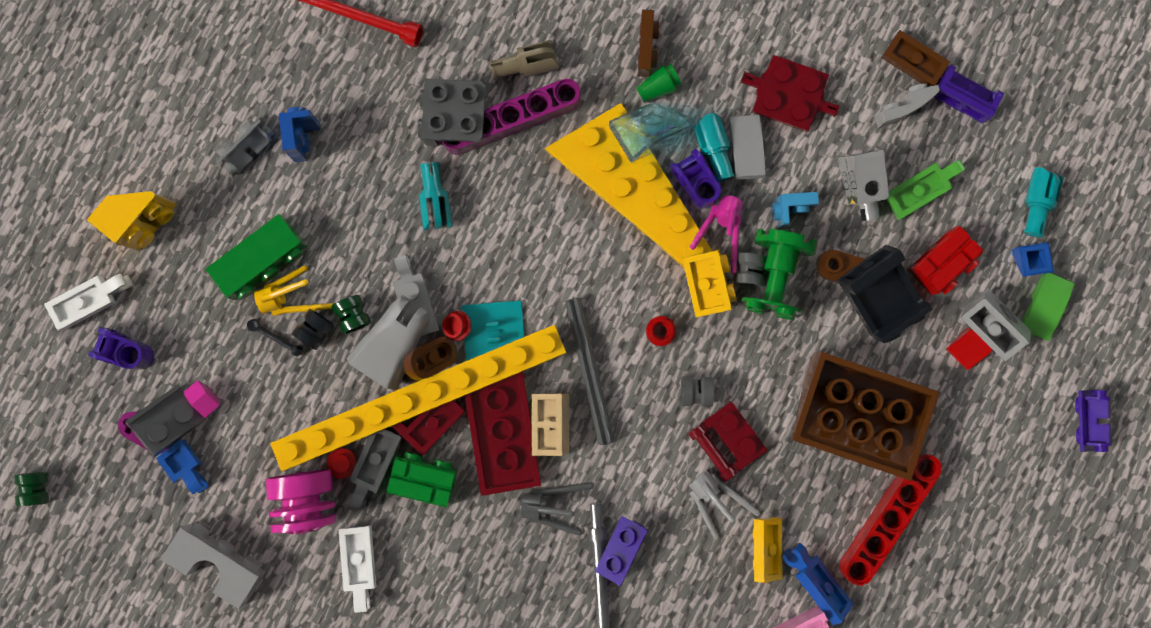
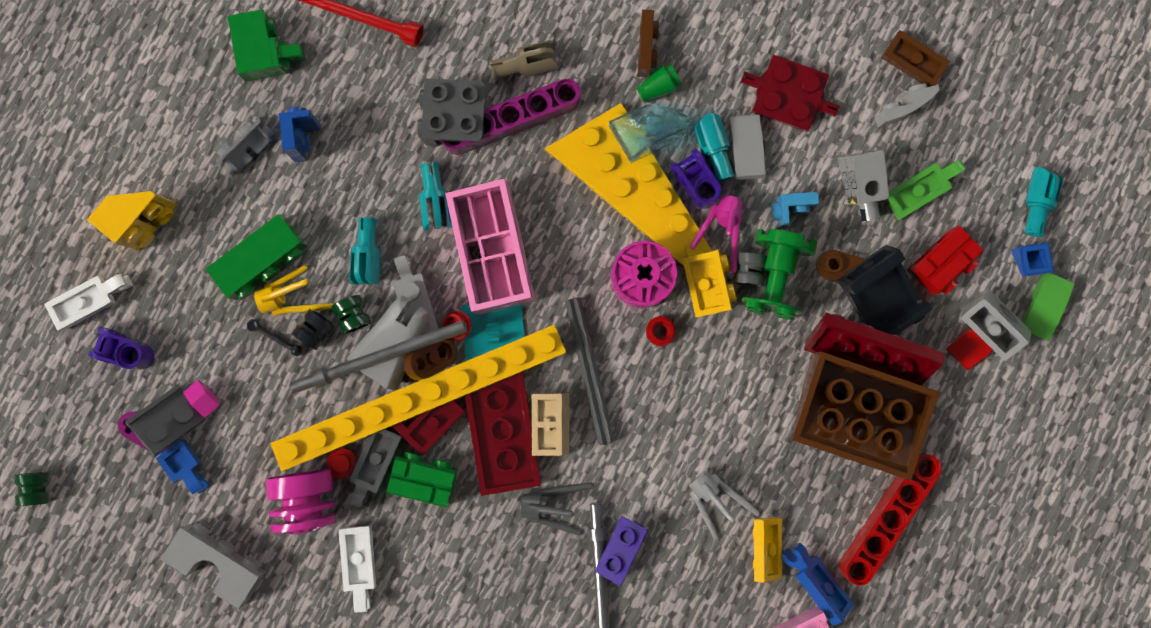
(256, 49): none -> green hinge
(322, 376): none -> flat silver bar
(365, 255): none -> teal arm
(488, 218): none -> bright pink brick
(643, 292): none -> dark pink wheel
(690, 393): dark grey wheel -> none
(736, 436): dark red plate -> none
(874, 349): none -> dark red plate
(967, 95): dark purple hinge -> none
(1090, 407): dark purple hinge -> none

